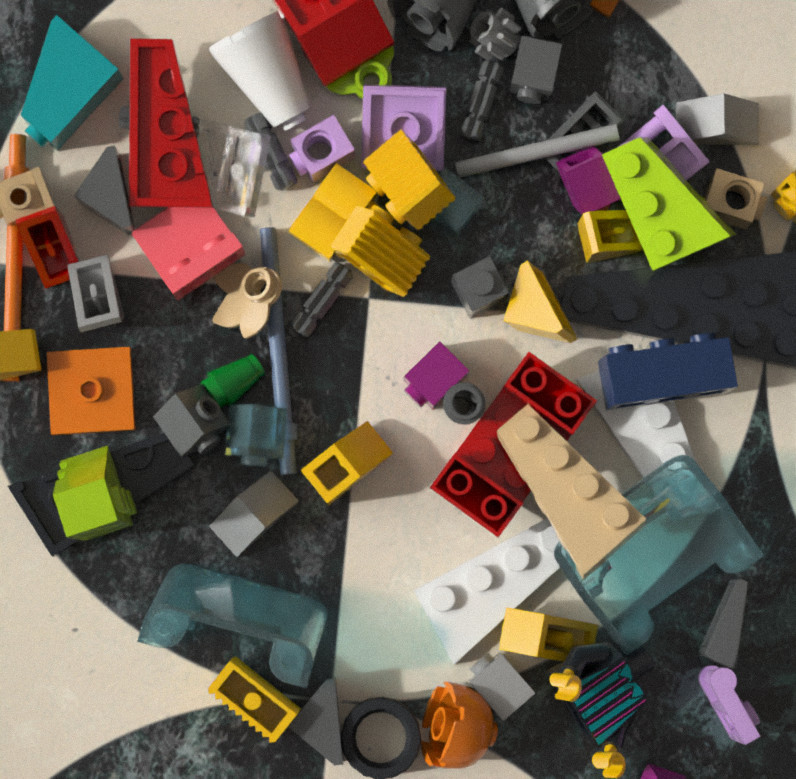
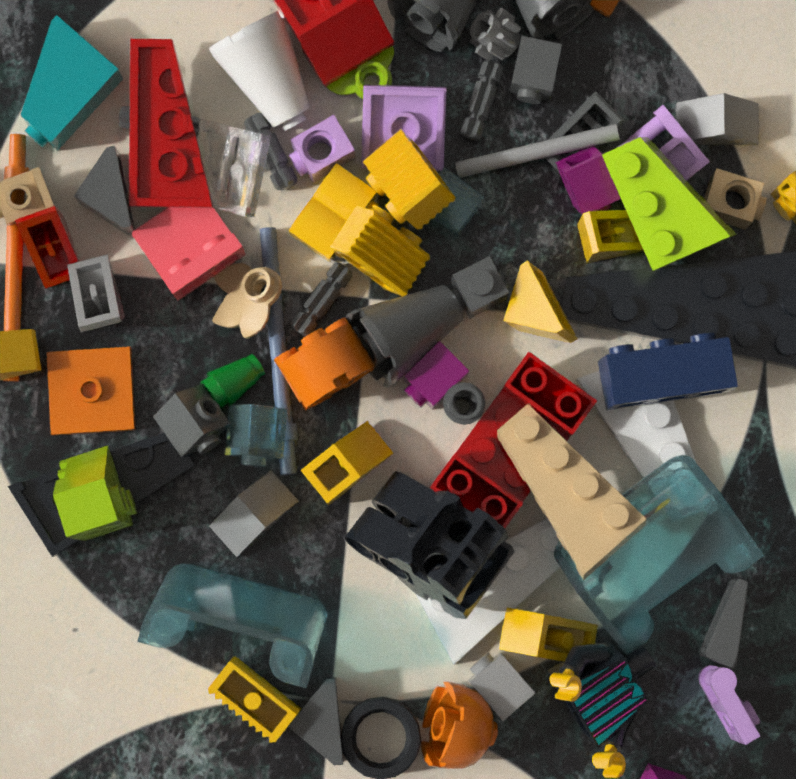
(325, 363): none -> orange brick
(406, 329): none -> dark grey cone
(432, 543): none -> black connector

